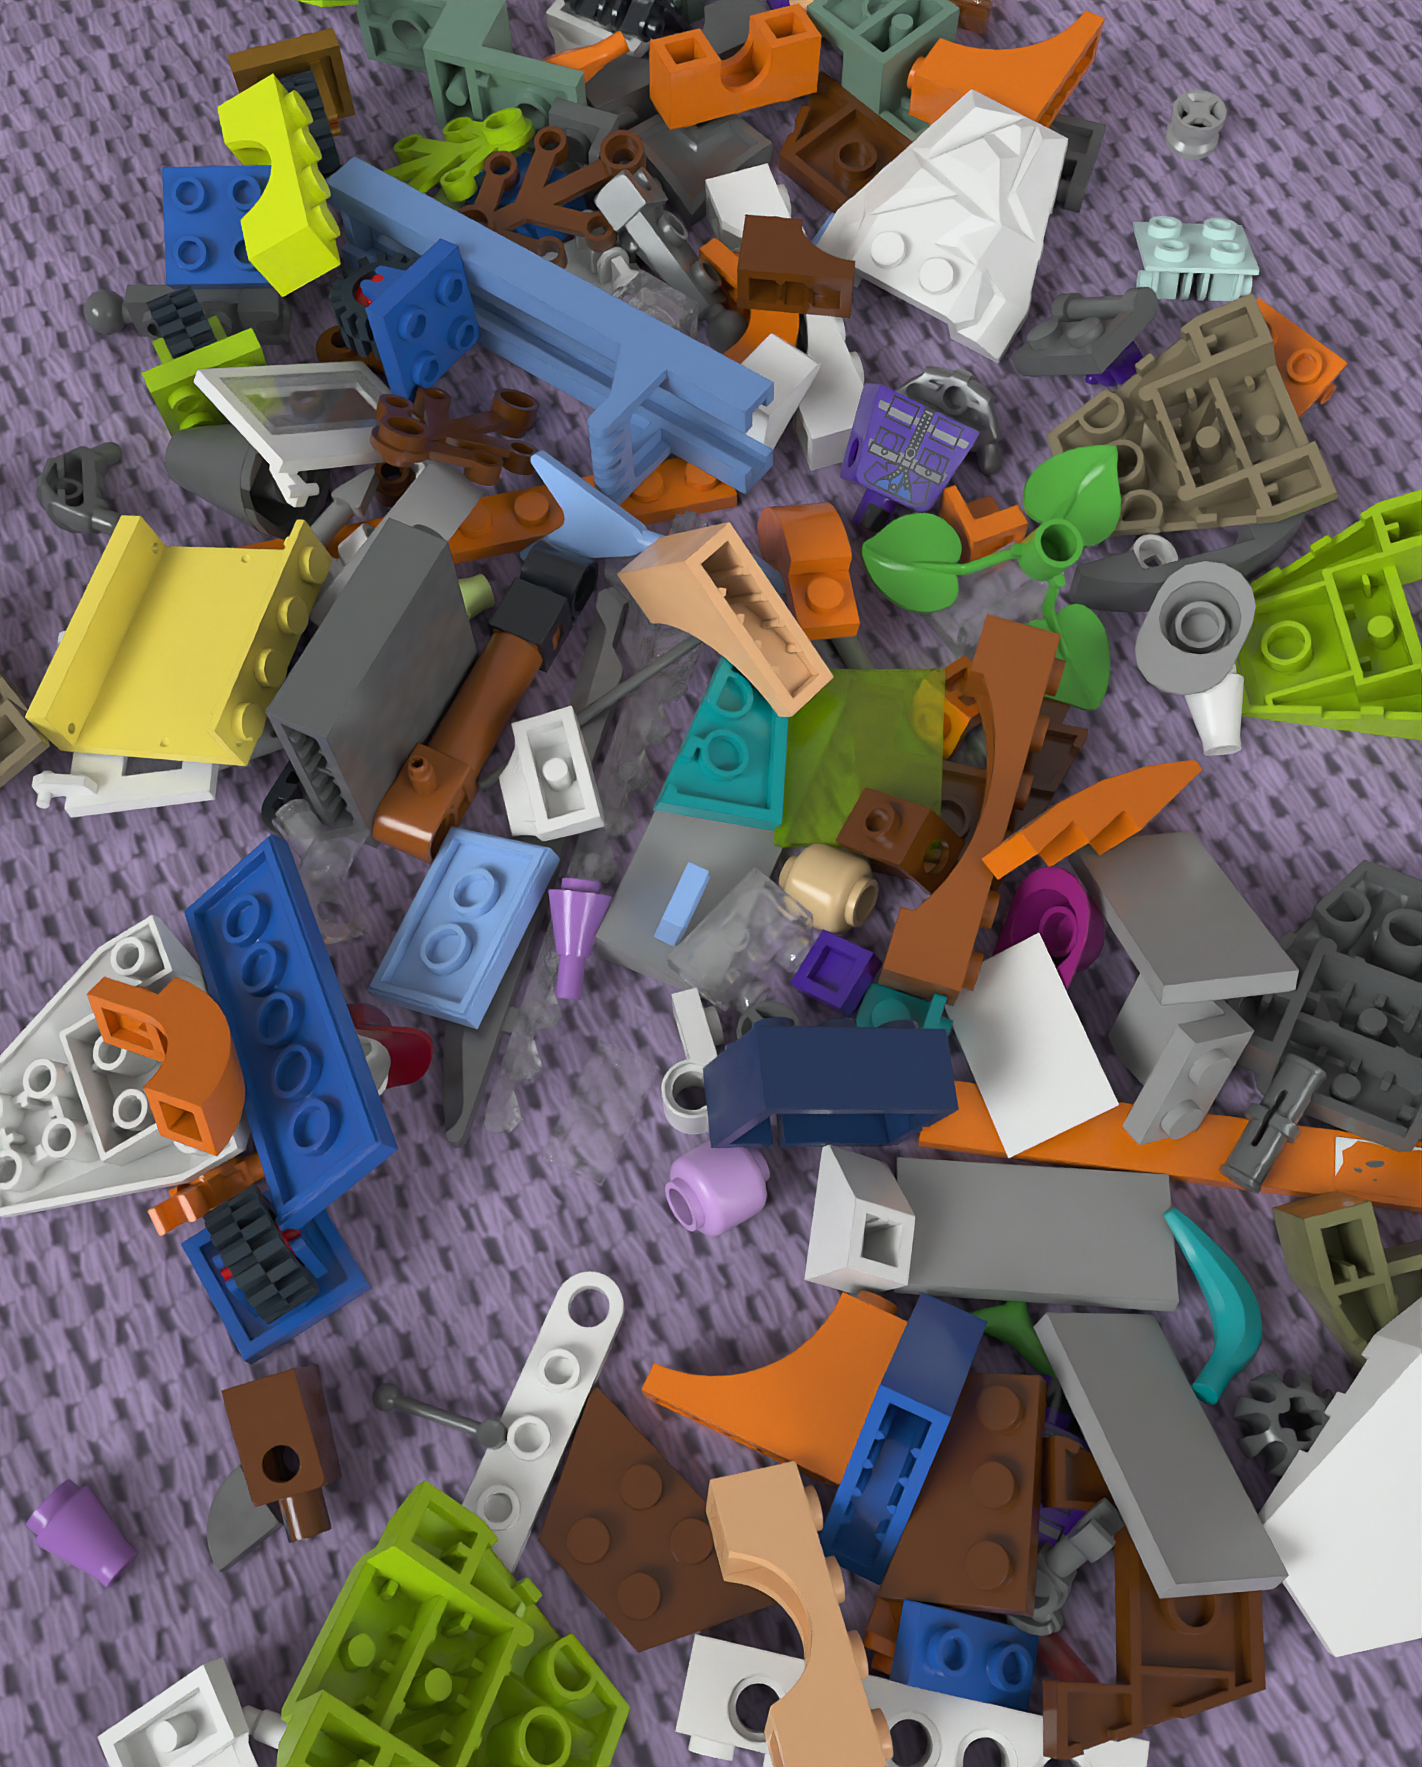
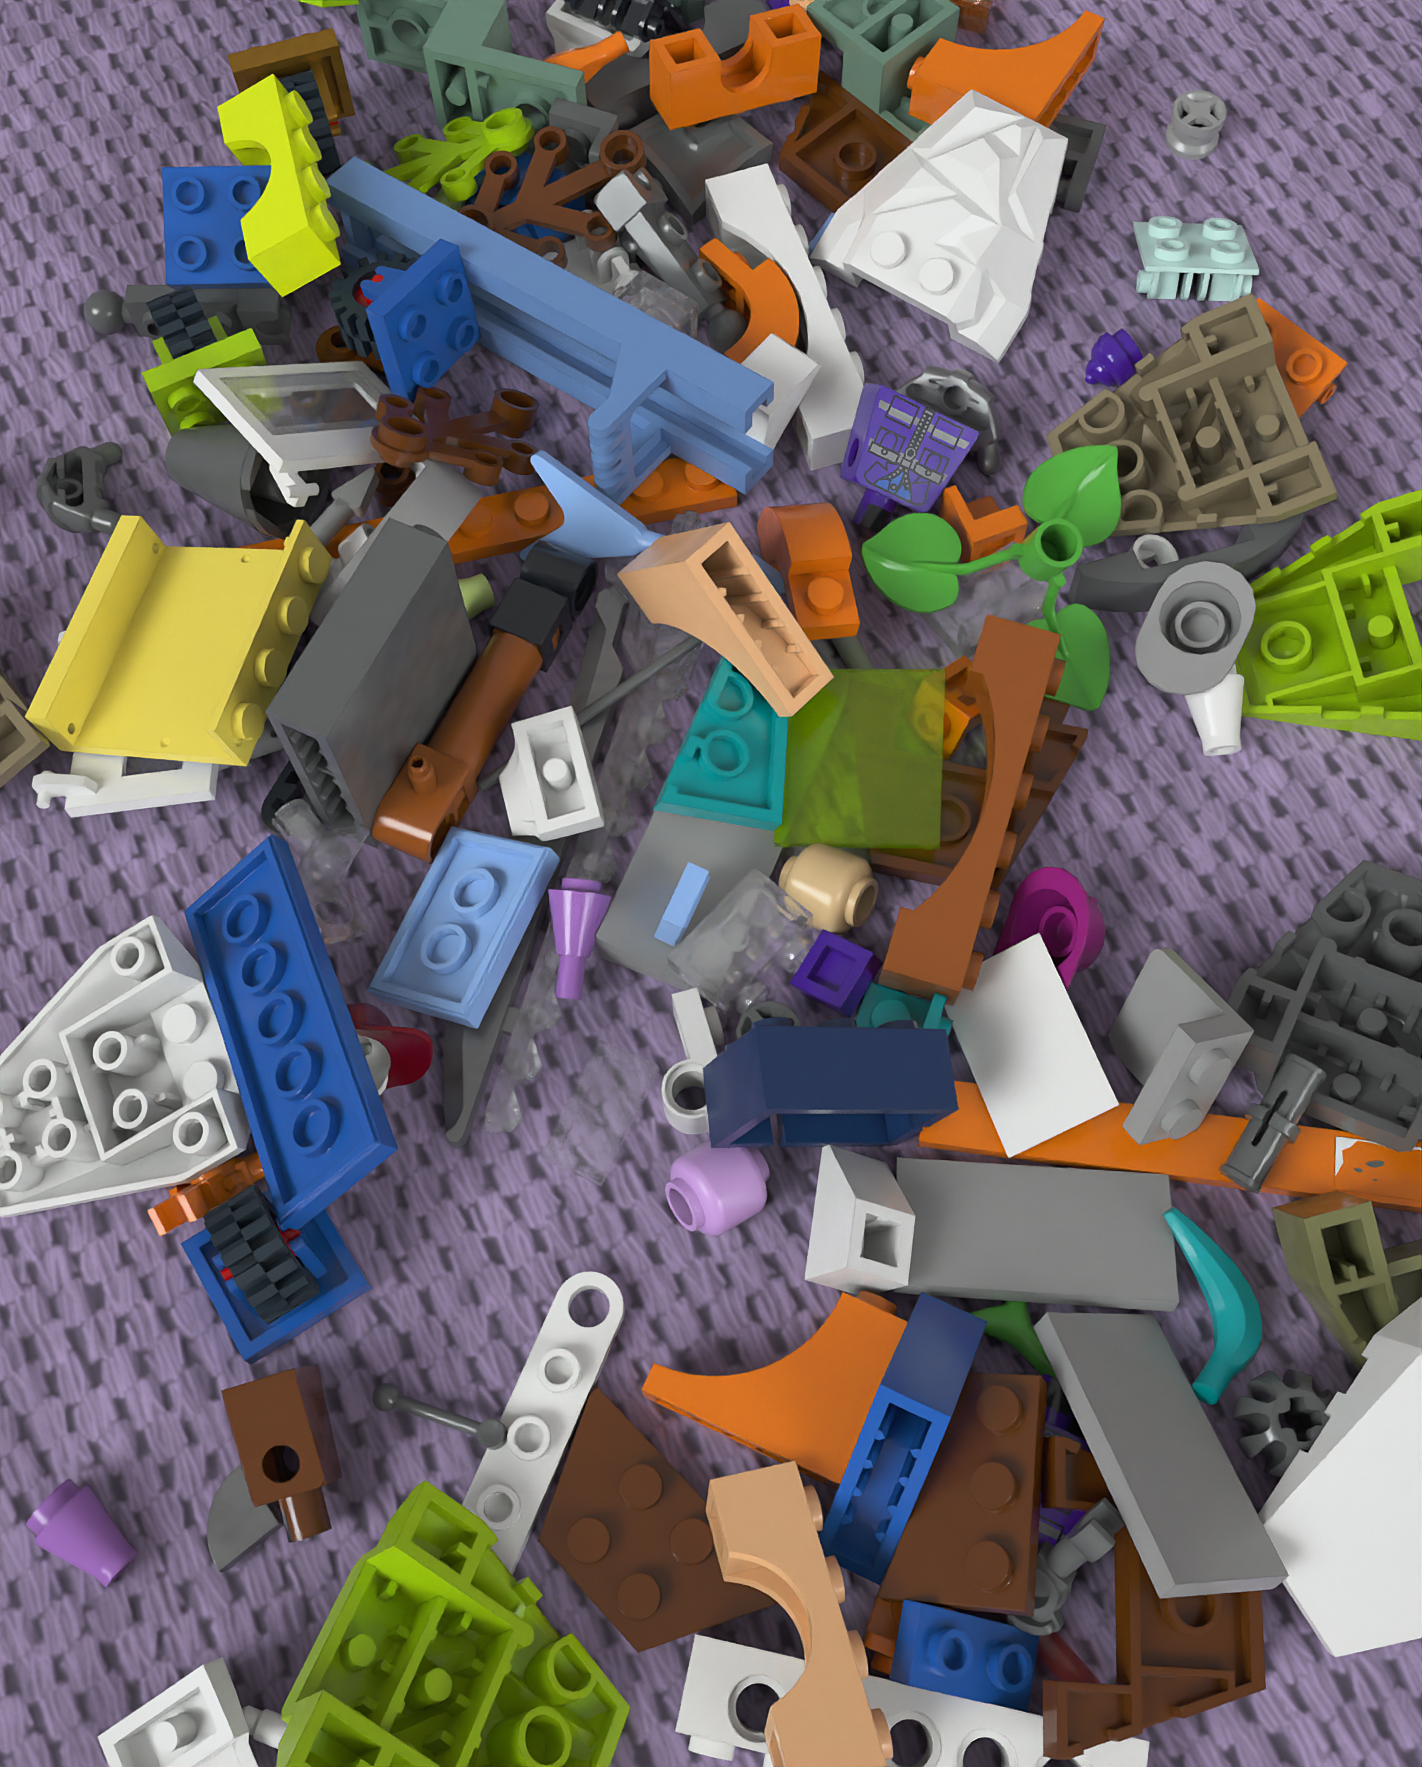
(200, 1084): orange arch -> none
(788, 273): reddish brown arch -> none
(899, 836): reddish brown bracket -> none
(1085, 333): dark grey plate -> none
(1097, 816): orange slope -> none
(1183, 920): light grey tile -> none

